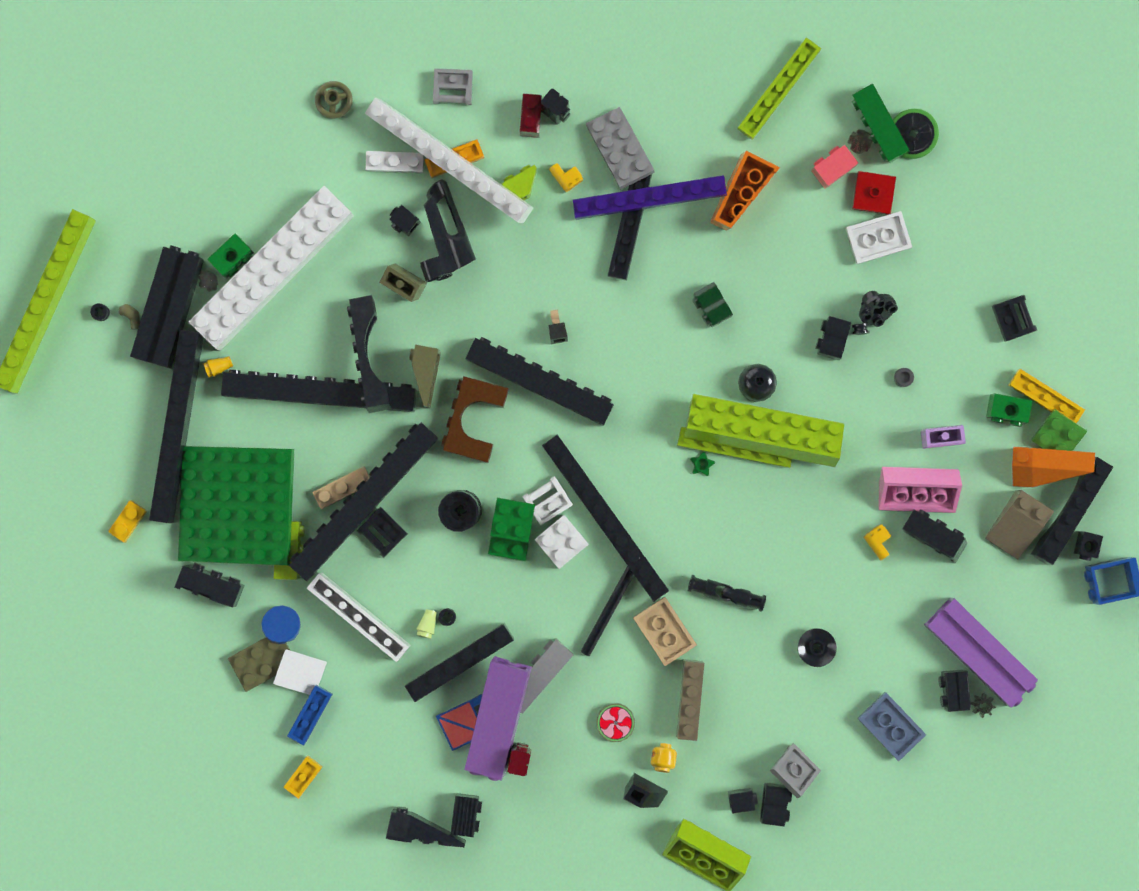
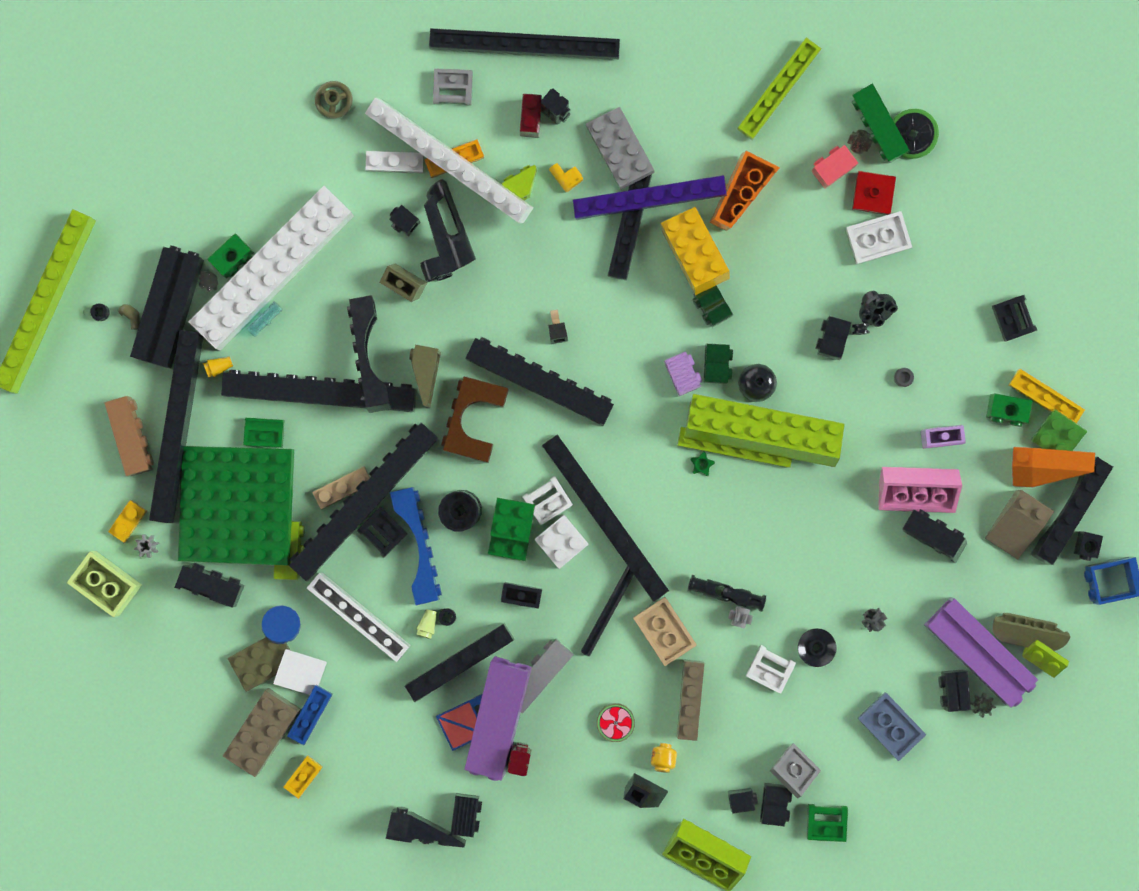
(104, 583): none -> yellowish green brick
(129, 436): none -> medium nougat brick
(151, 543): none -> light grey gear
(261, 732): none -> dark tan brick
(263, 432): none -> green plate
(264, 319): none -> clear light blue pin
(424, 586): none -> blue arch
(521, 595): none -> black brick
(524, 44): none -> black plate
(682, 373): none -> lavender brick
(695, 250): none -> yellow brick
(717, 363): none -> dark green brick
(740, 617): none -> light grey gear
(767, 675): none -> white plate
(827, 829): none -> green plate
(874, 620): none -> dark grey gear
(876, 539): yellow piece -> none
(1025, 630): none -> olive brick
(1045, 658): none -> lime bracket

